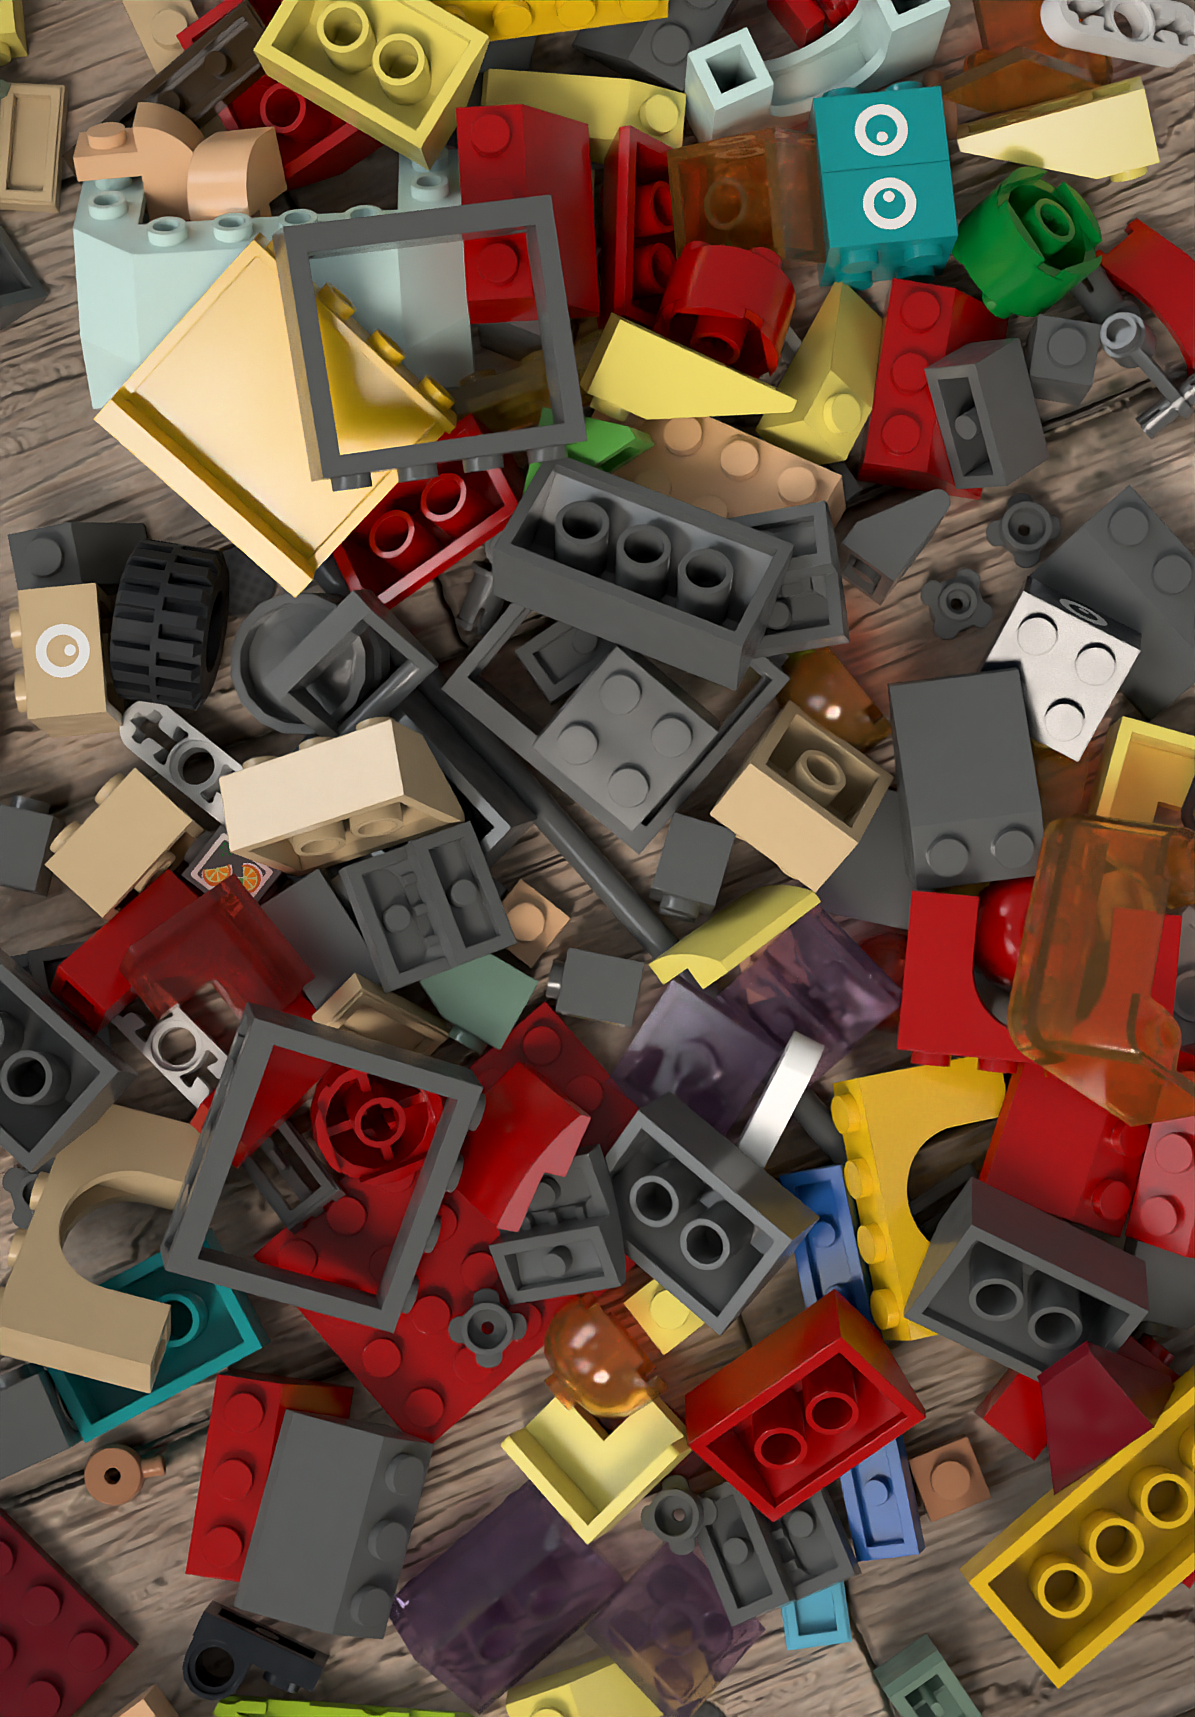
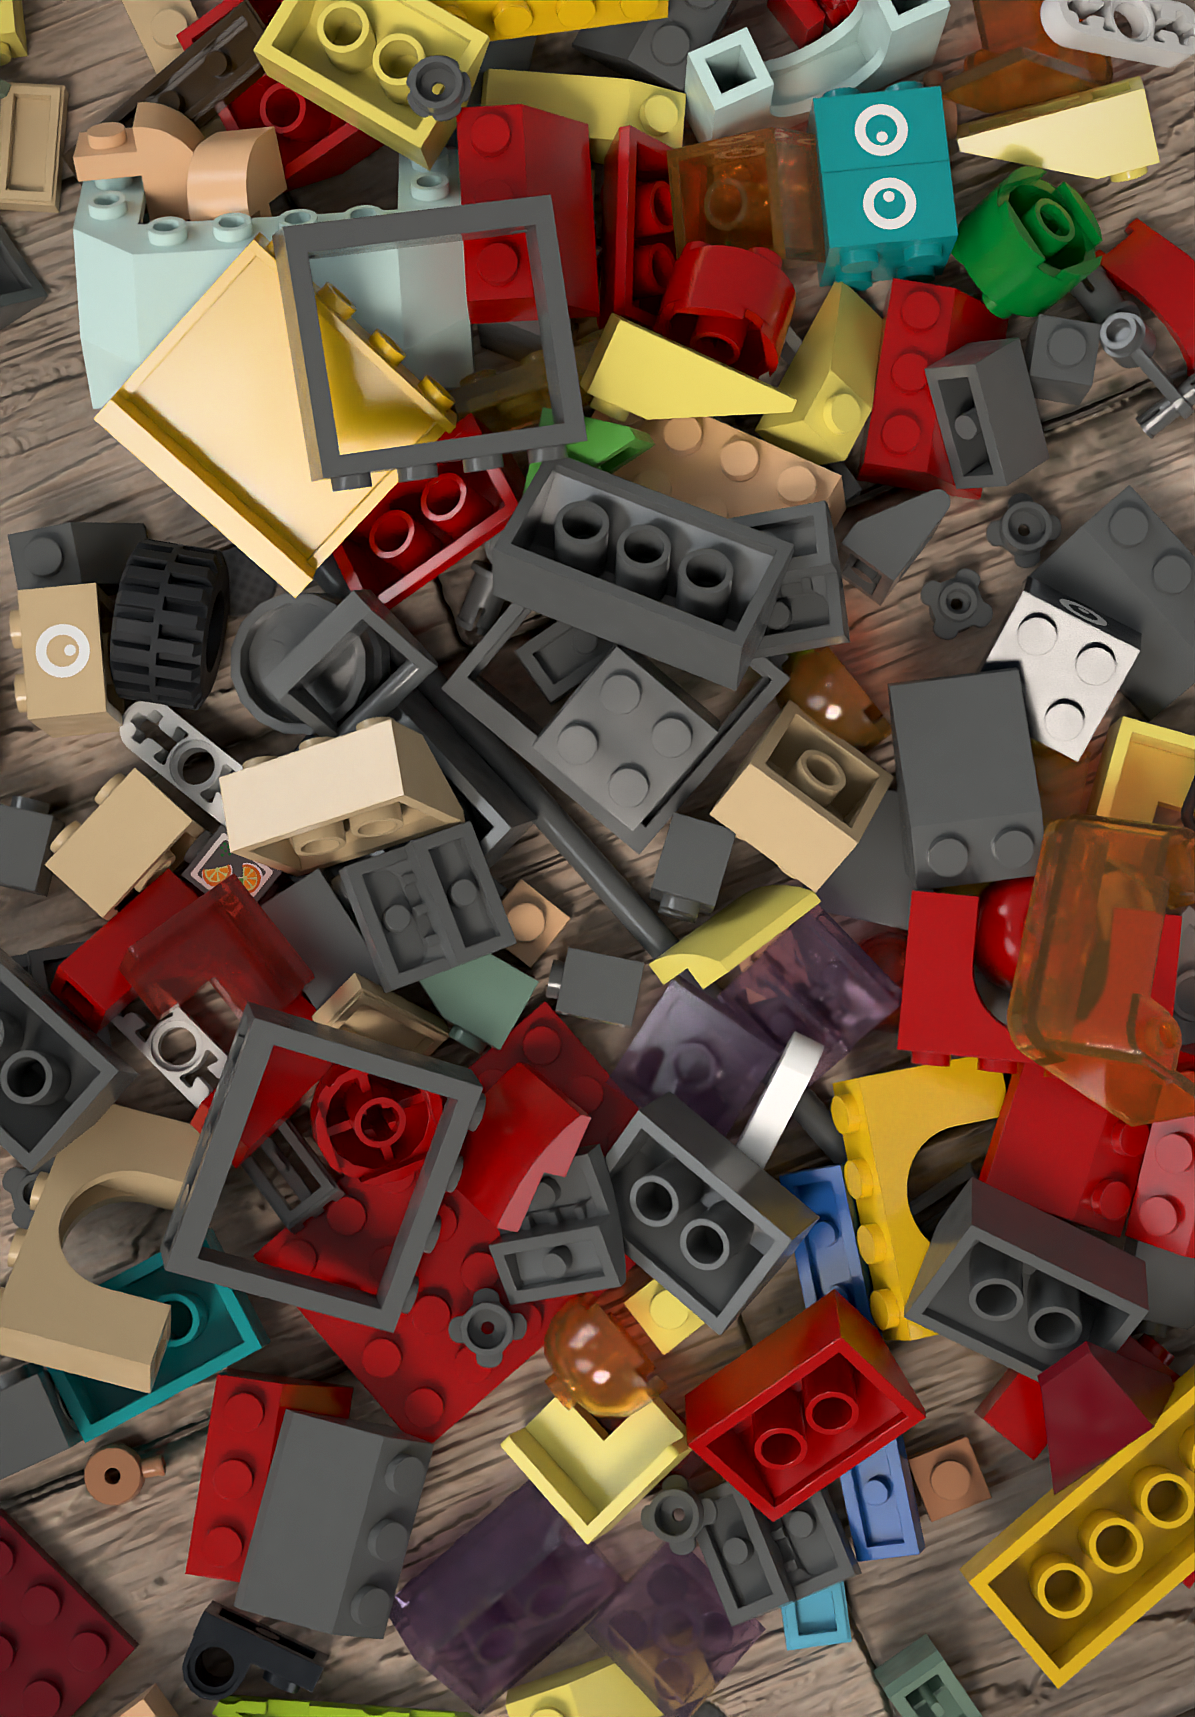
(435, 71): none -> dark grey plate

